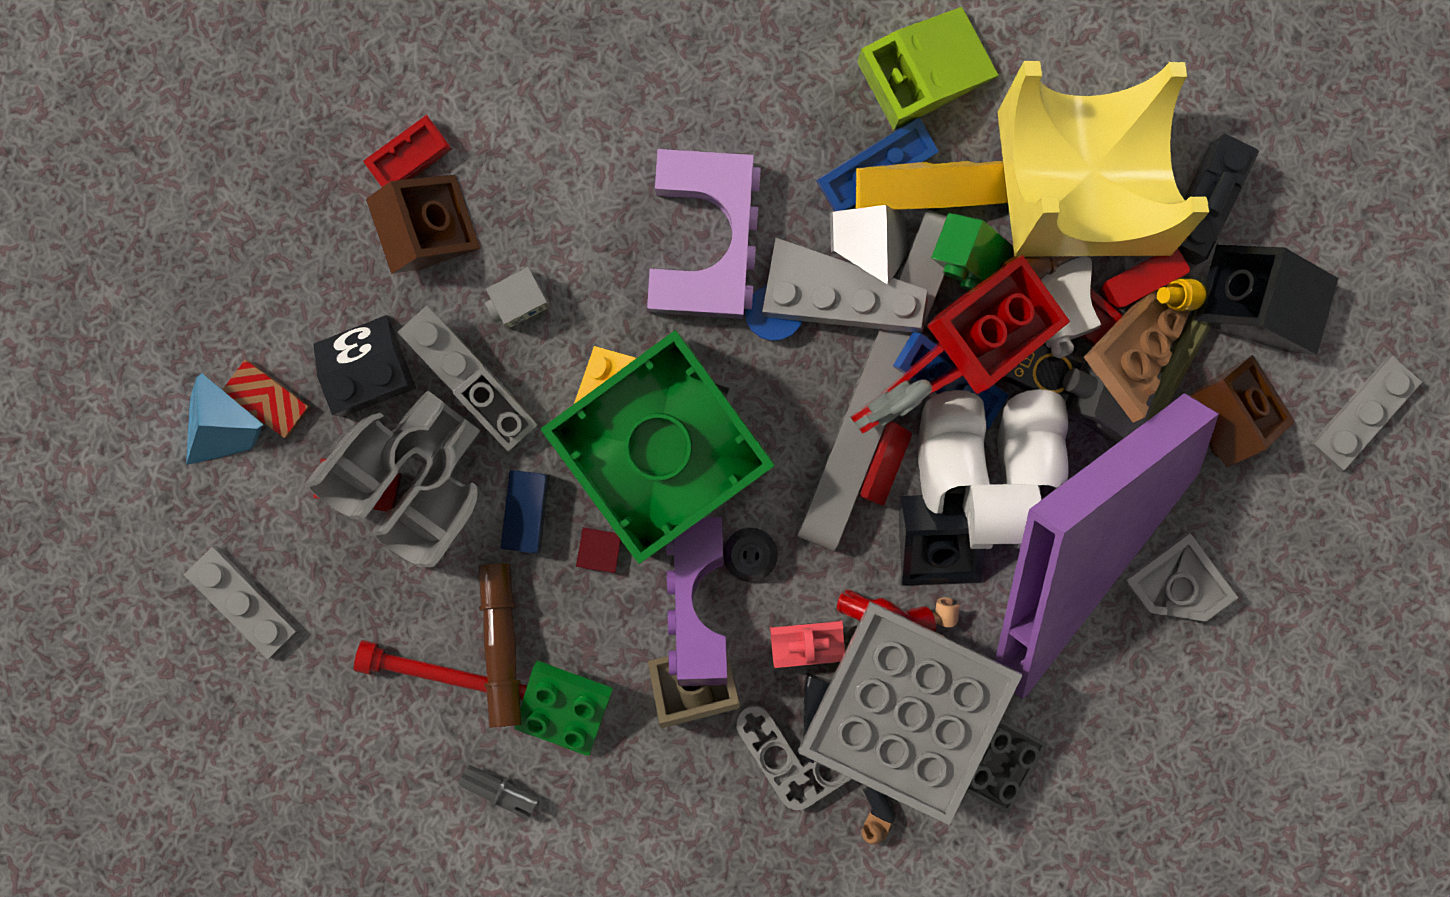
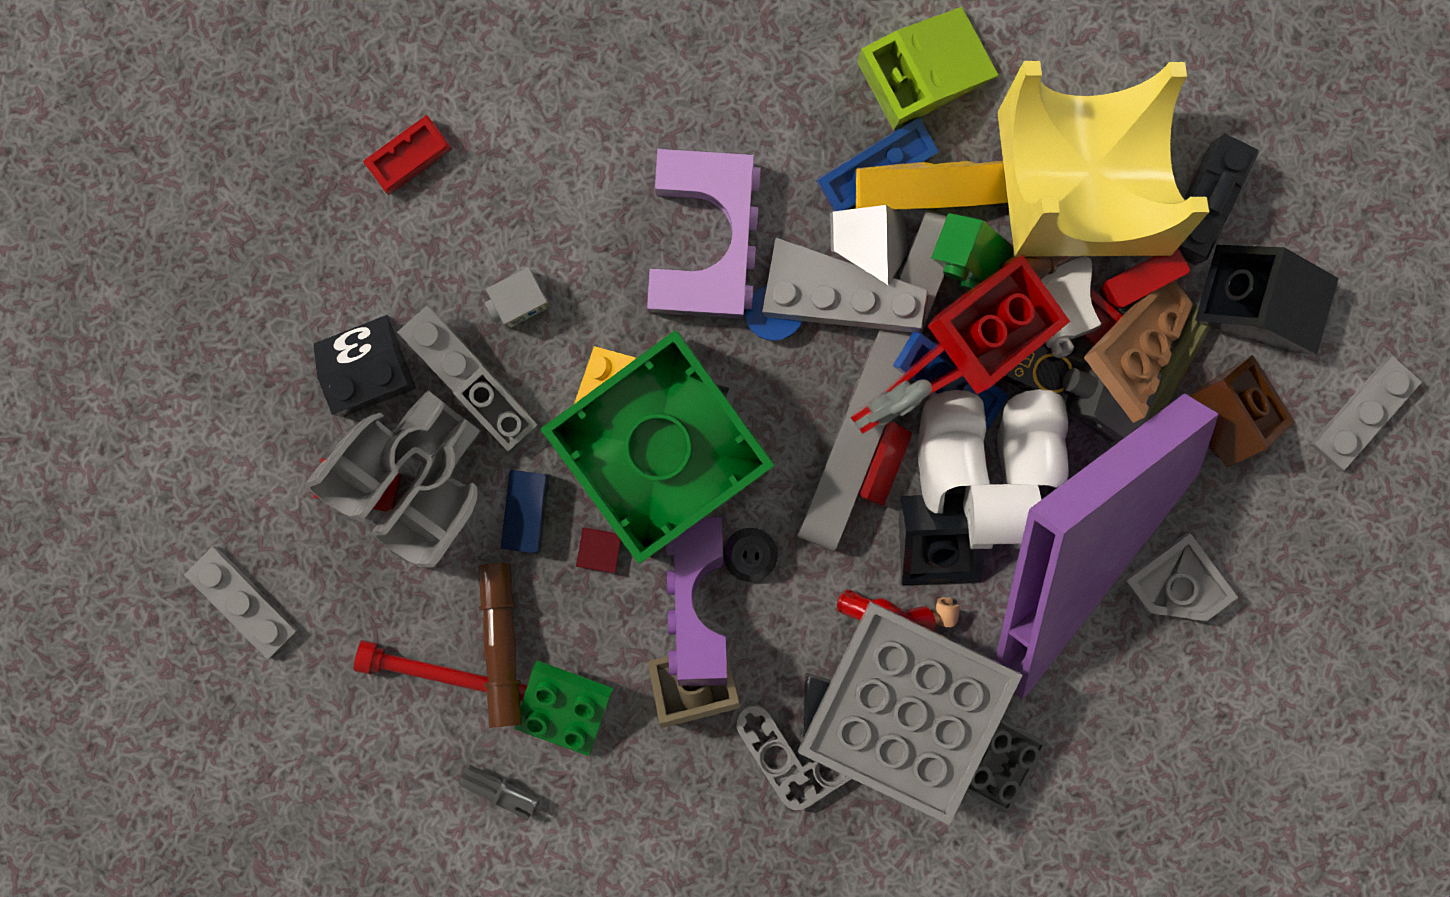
(217, 424): dark azure slope -> none
(266, 399): tile -> none
(422, 222): reddish brown slope -> none
(807, 643): coral hips -> none
(880, 817): arm -> none
(1183, 294): yellow cylinder -> none

